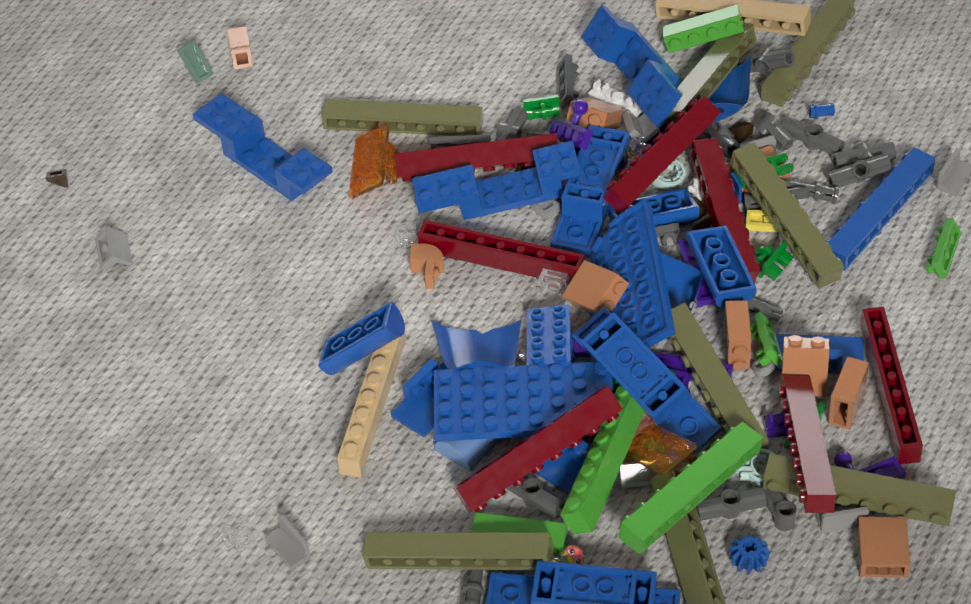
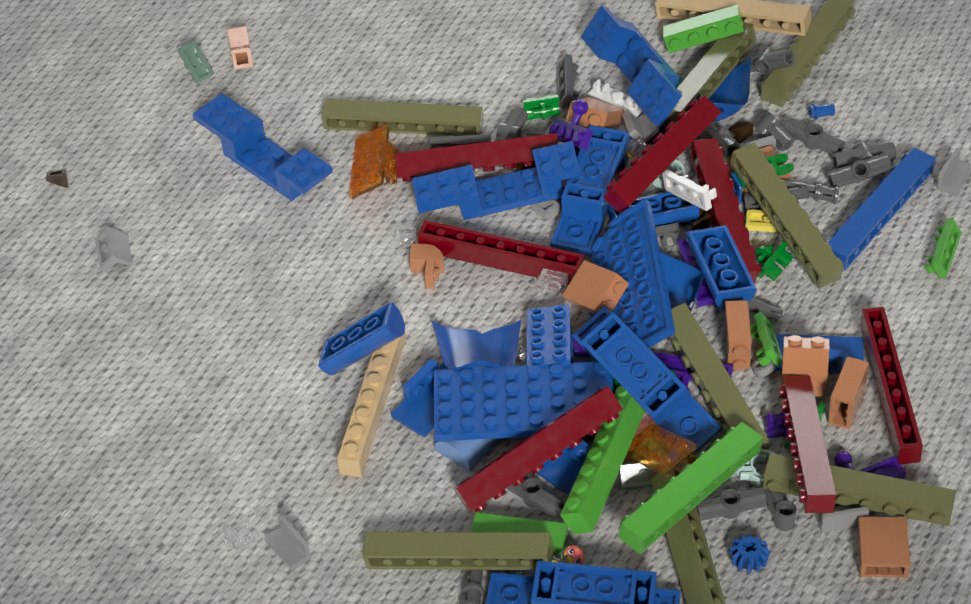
(688, 190): none -> white plate

